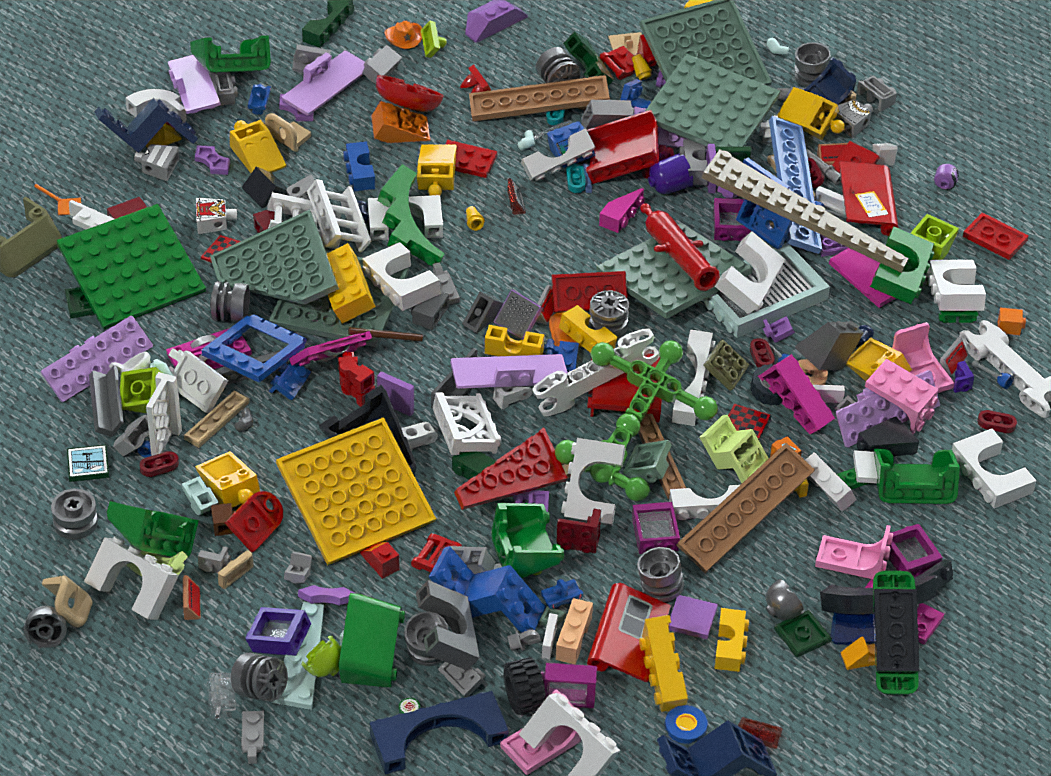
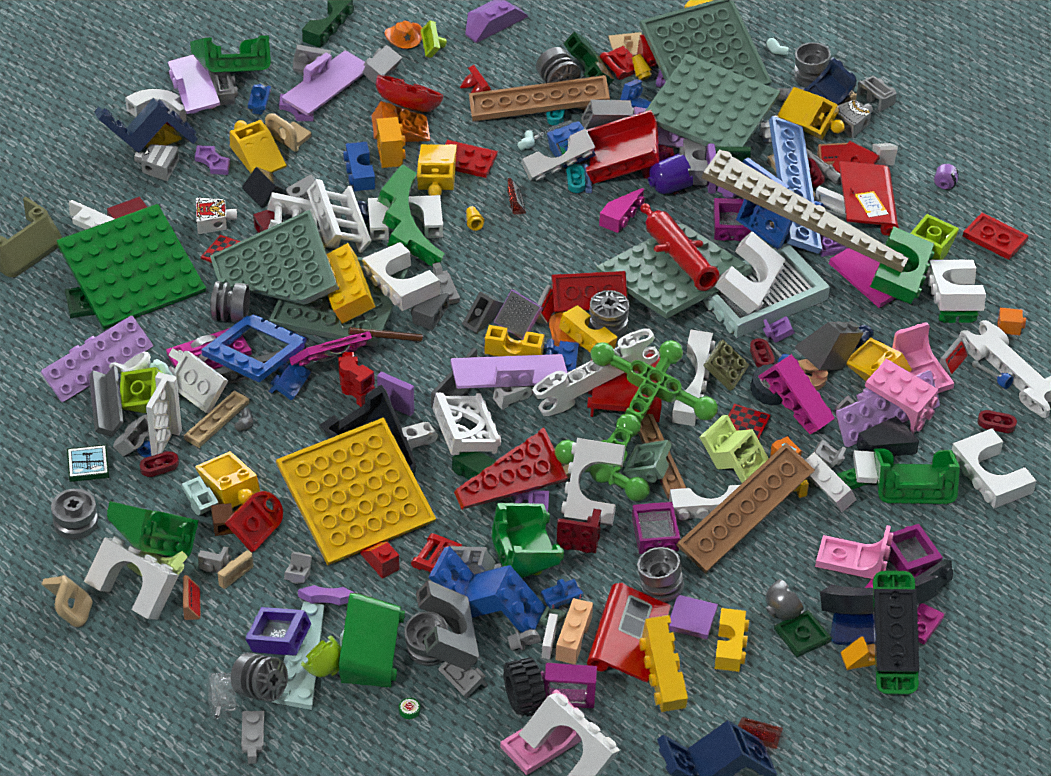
(45, 623): flat silver cylinder -> none
(63, 204): orange piece -> none
(390, 142): none -> light orange brick
(475, 713): dark blue arch -> none
(686, 724): blue tile -> none
(829, 454): none -> light grey bracket
(831, 393): white tile -> none
(964, 378): dark purple bracket -> none

